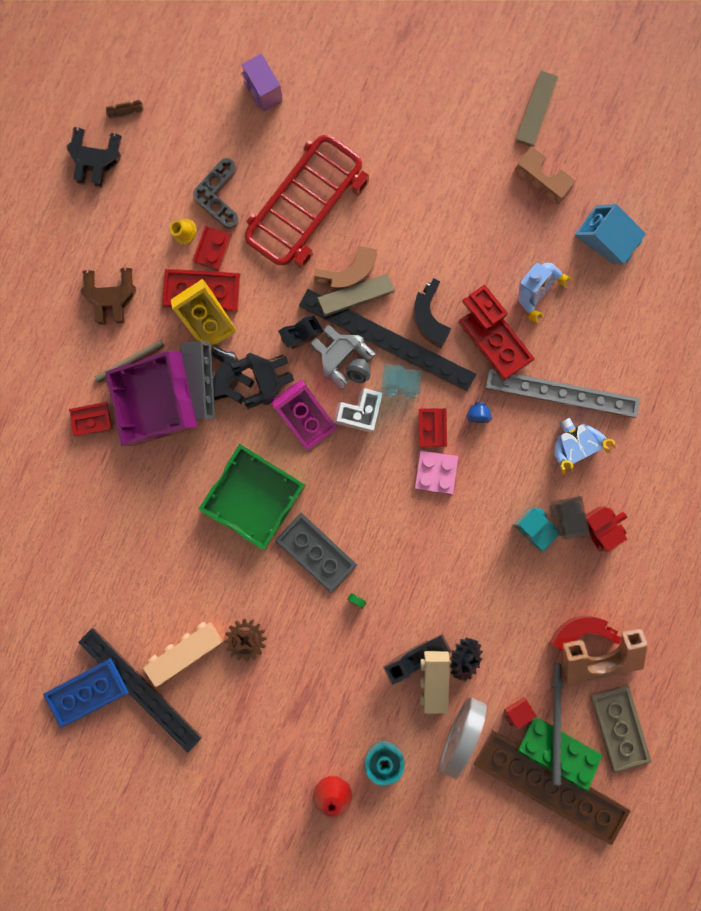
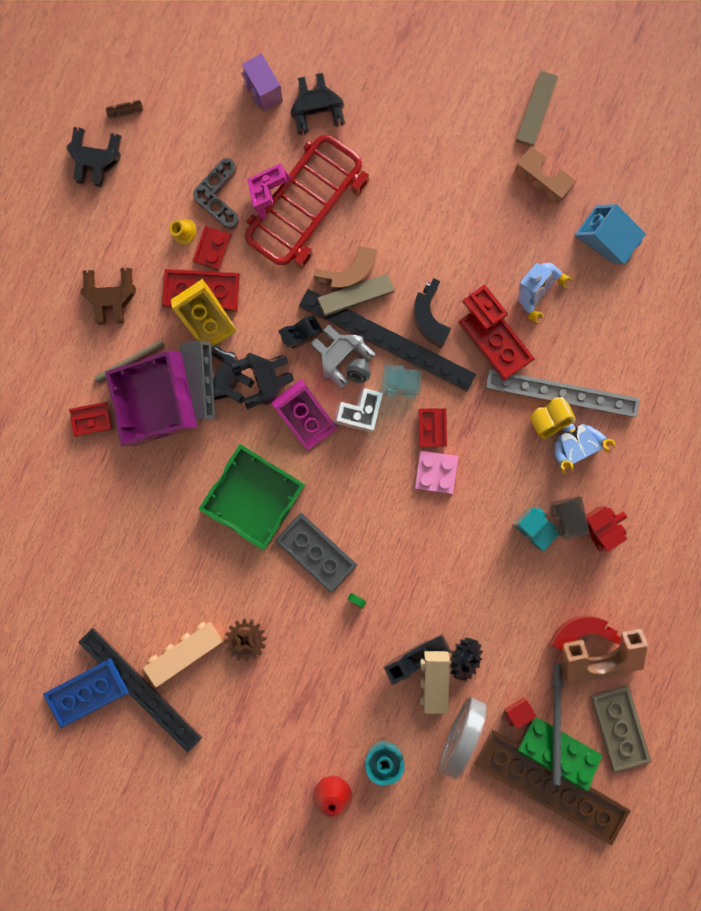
(261, 186): none -> dark pink panel
(314, 102): none -> black connector
(479, 413): blue cone -> none
(552, 418): none -> yellow brick

